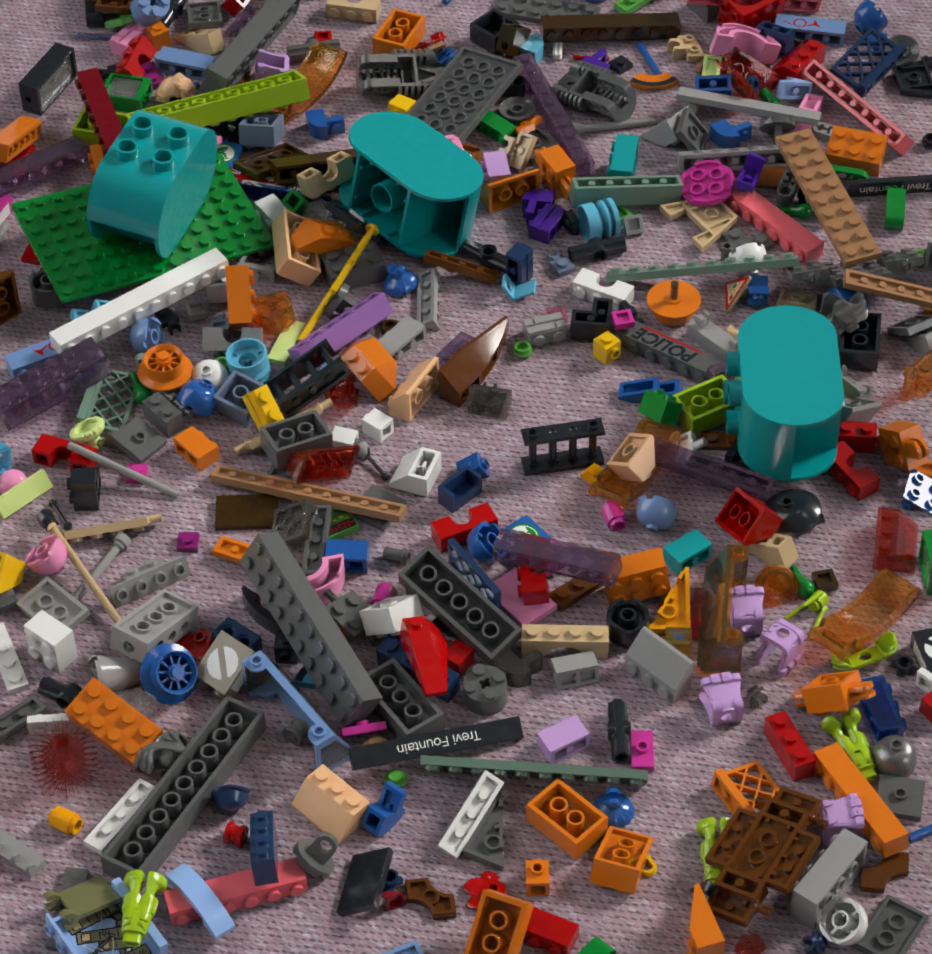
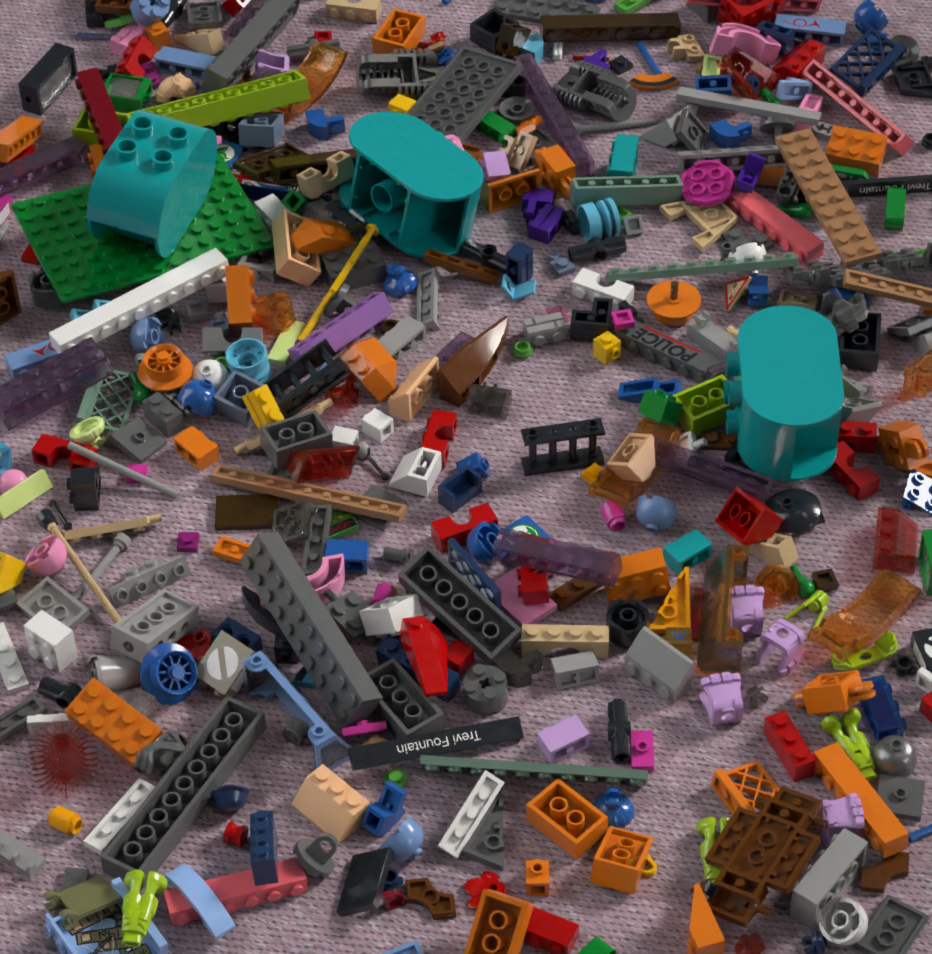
(405, 841): none -> medium blue cylinder
(440, 429): none -> red arch

